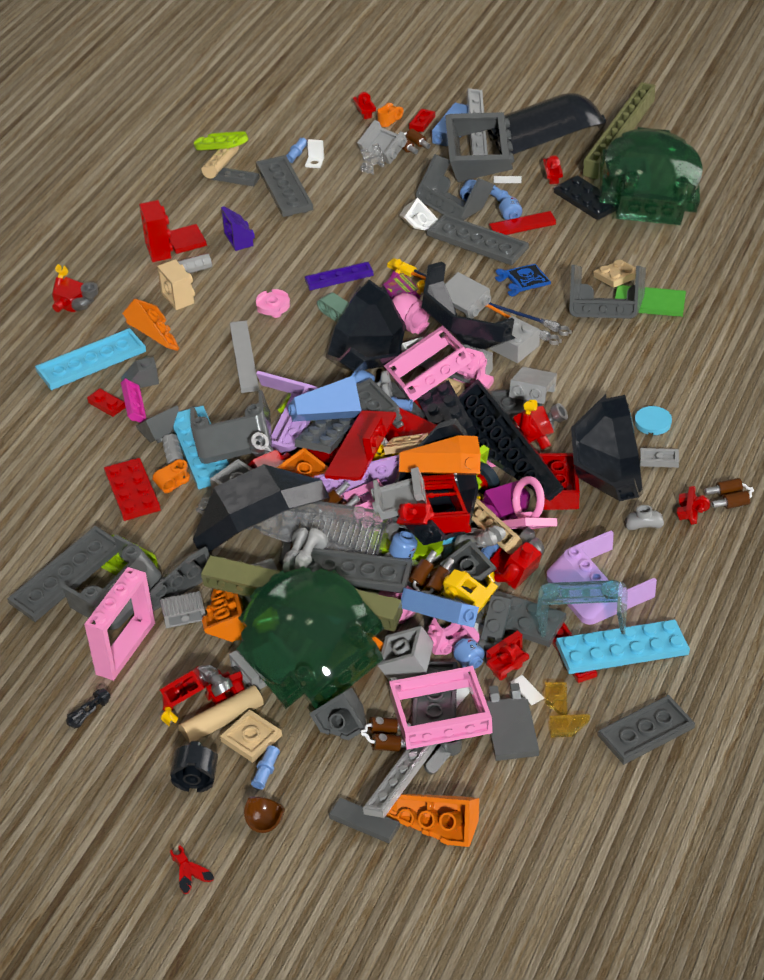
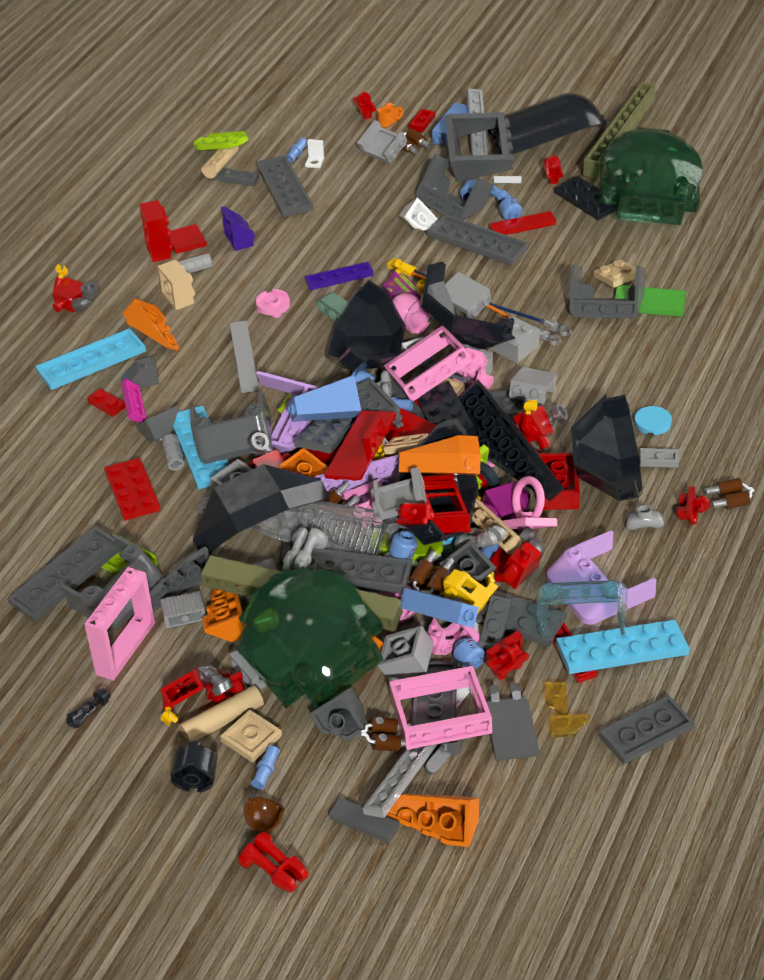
(171, 477): orange piece -> none
(189, 869): red piece -> none
(280, 875): none -> red piece
(372, 158): clear animal -> none
(523, 278): blue flag -> none
(527, 690): white sticker -> none

